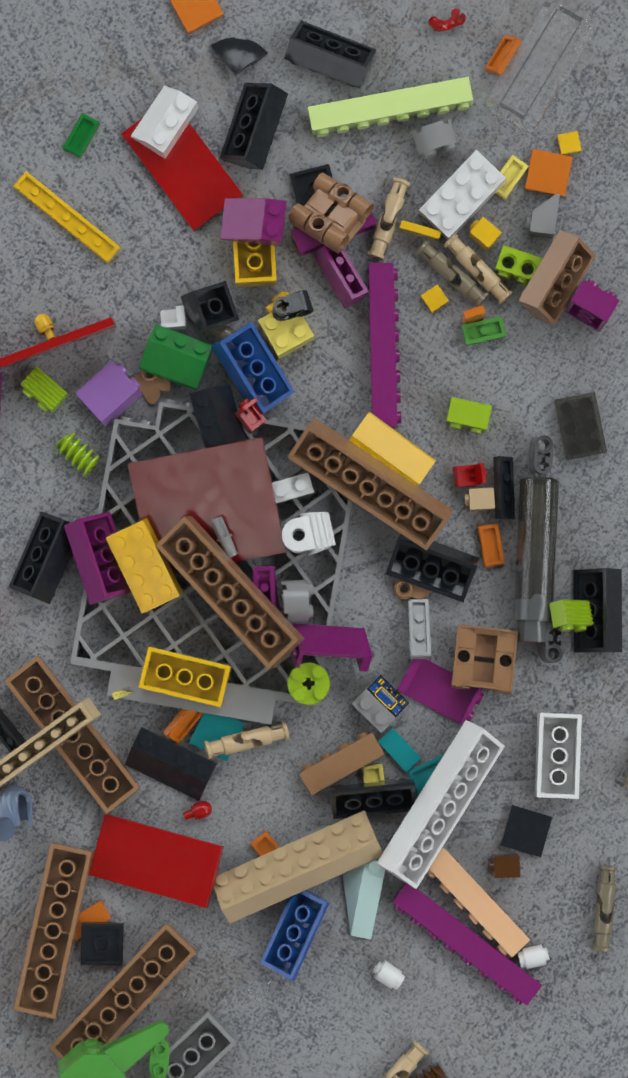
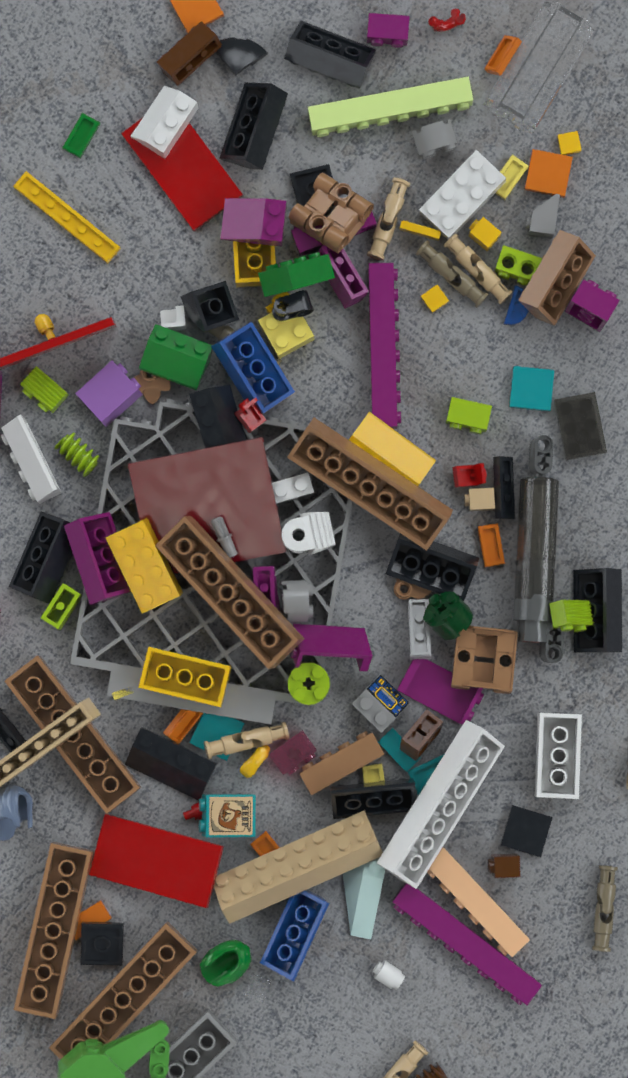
(30, 459): none -> white slope
(61, 606): none -> lime brick
(189, 53): none -> reddish brown brick
(226, 962): none -> green hair
(227, 815): none -> brick
(251, 765): none -> yellow piece
(281, 754): none -> clear pink brick
(296, 275): none -> green brick
(388, 30): none -> magenta brick
(421, 735): none -> reddish brown brick
(448, 615): none -> dark green brick
(473, 315): orange tile -> none
(483, 331): bright green plate -> none
(516, 311): none -> blue tile
(531, 388): none -> teal tile
(533, 956): white brick -> none

